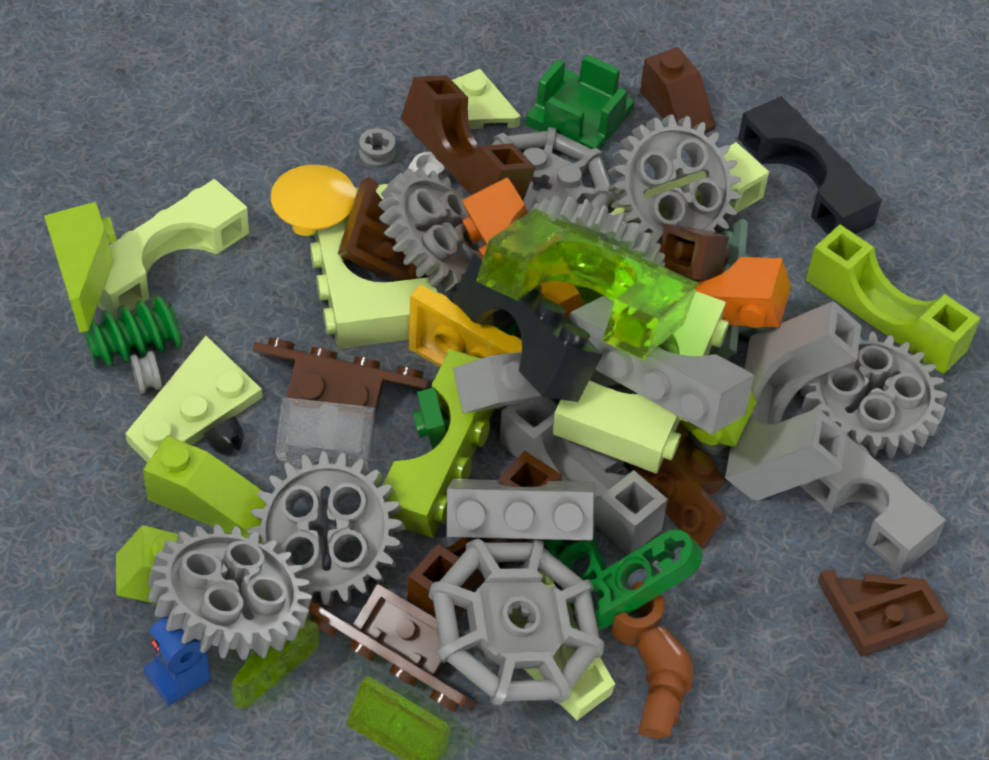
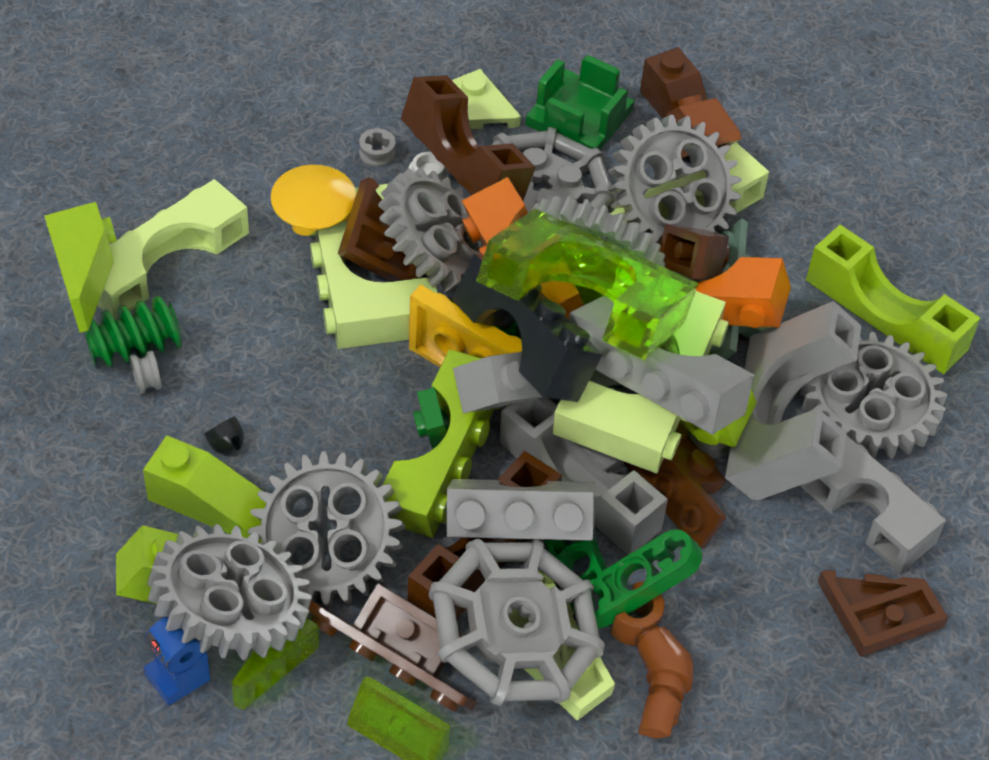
(194, 400): yellowish green wing -> none
(324, 426): clear brick -> none
(325, 379): reddish brown bracket -> none
(712, 114): none -> dark orange slope
(782, 136): black arch -> none

